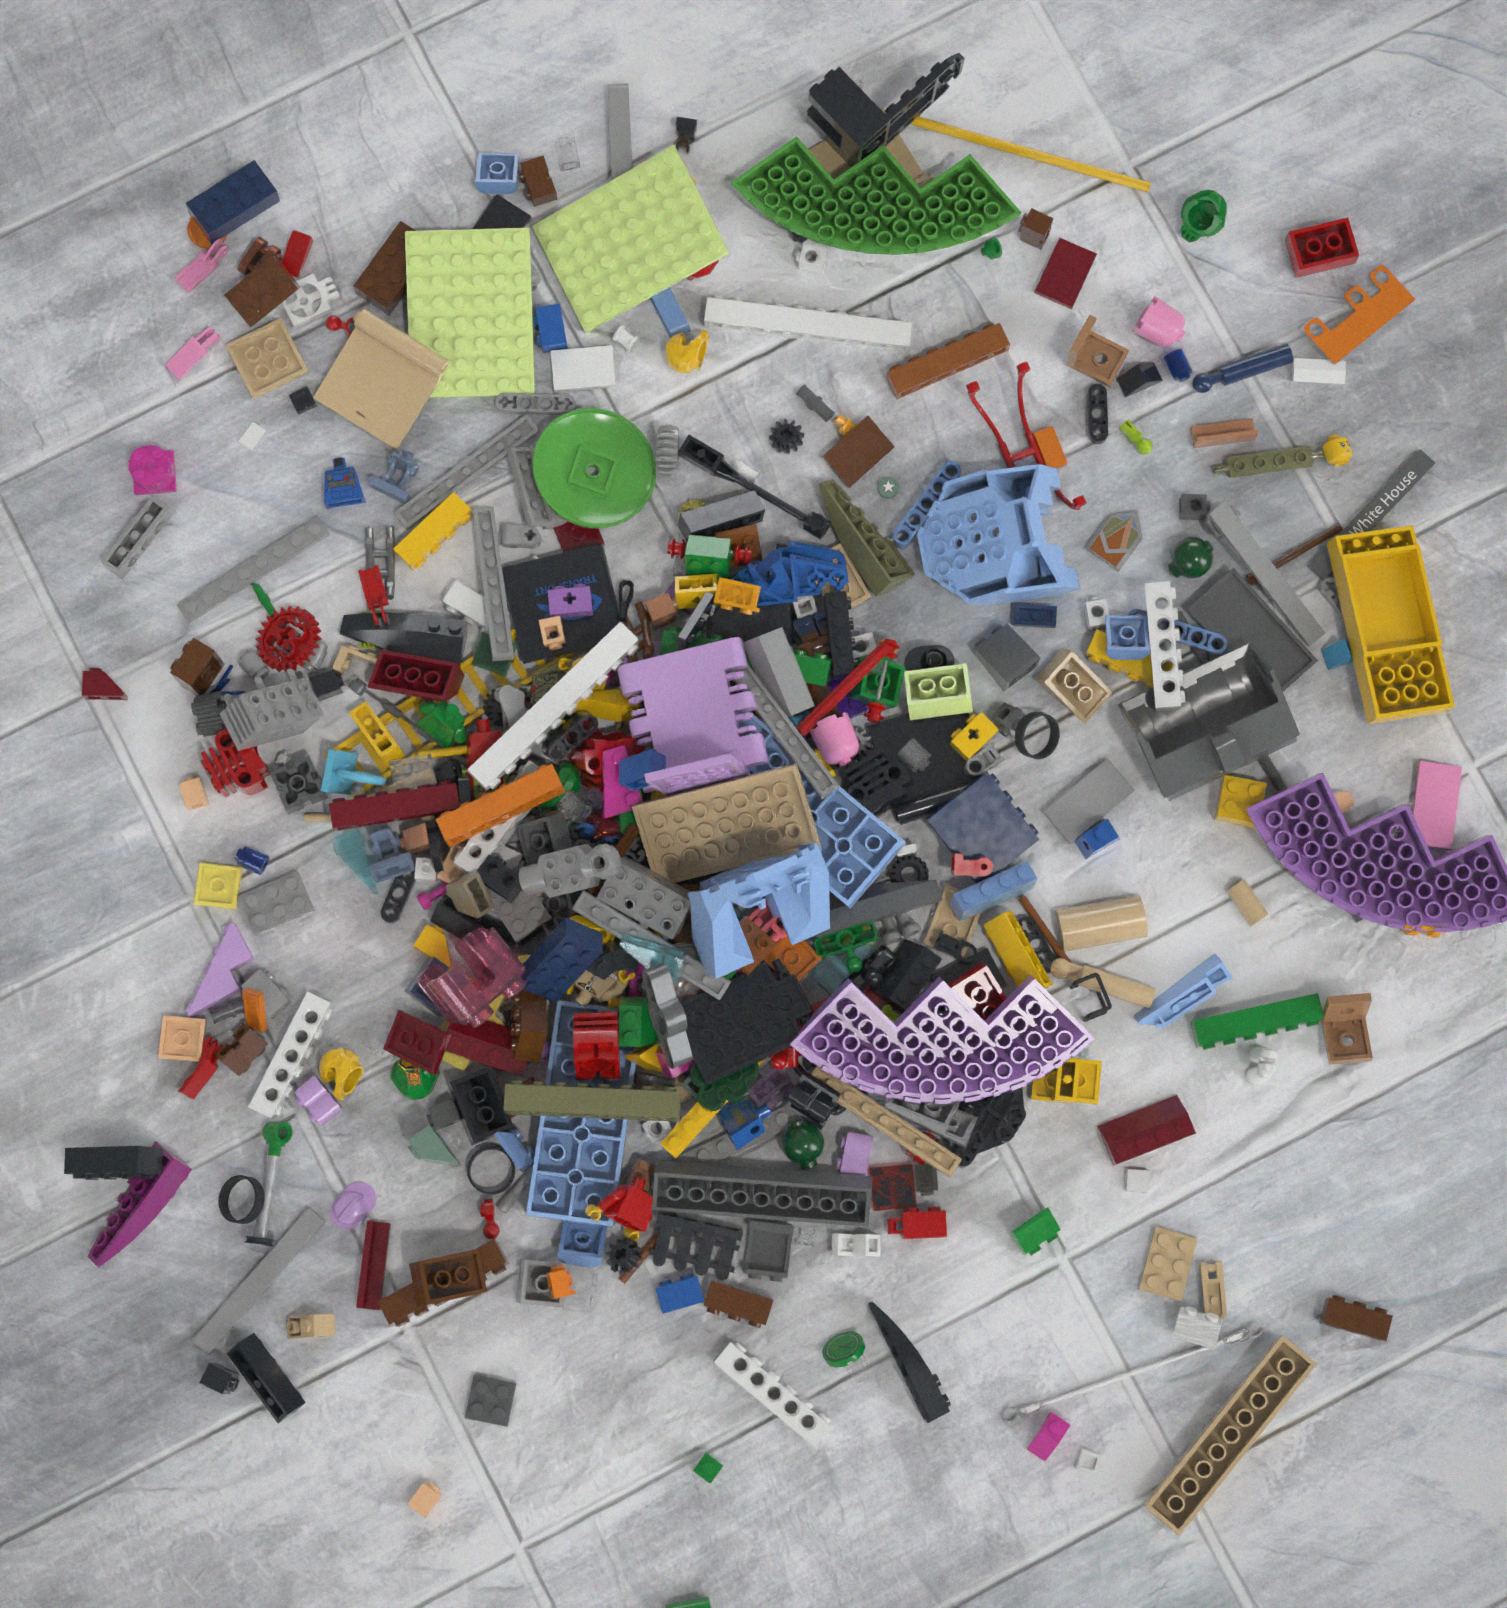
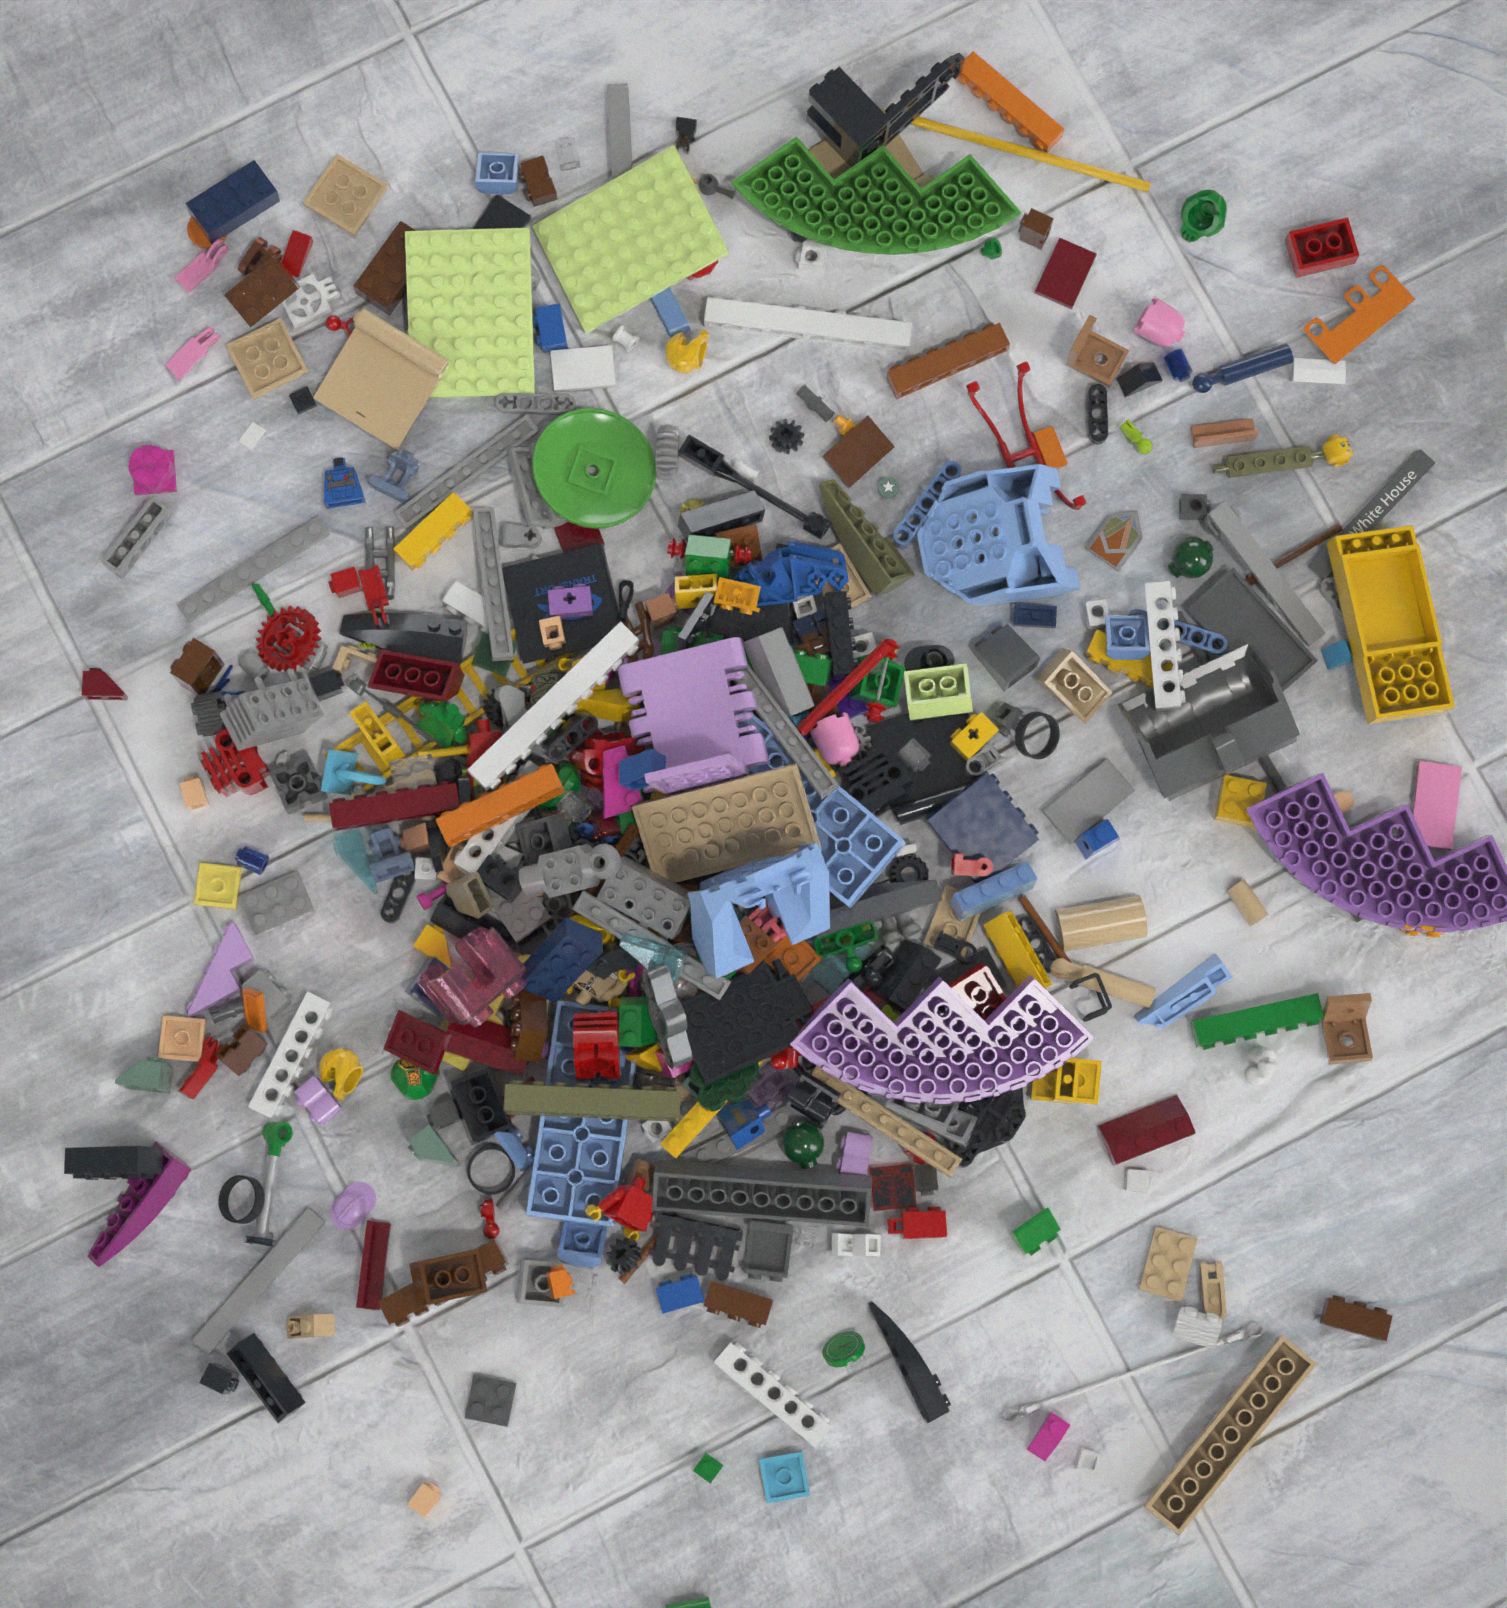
(147, 1075): none -> sand green slope
(345, 195): none -> tan plate
(345, 582): none -> red brick
(714, 186): none -> dark grey bar
(784, 1477): none -> medium azure plate
(1010, 103): none -> orange brick

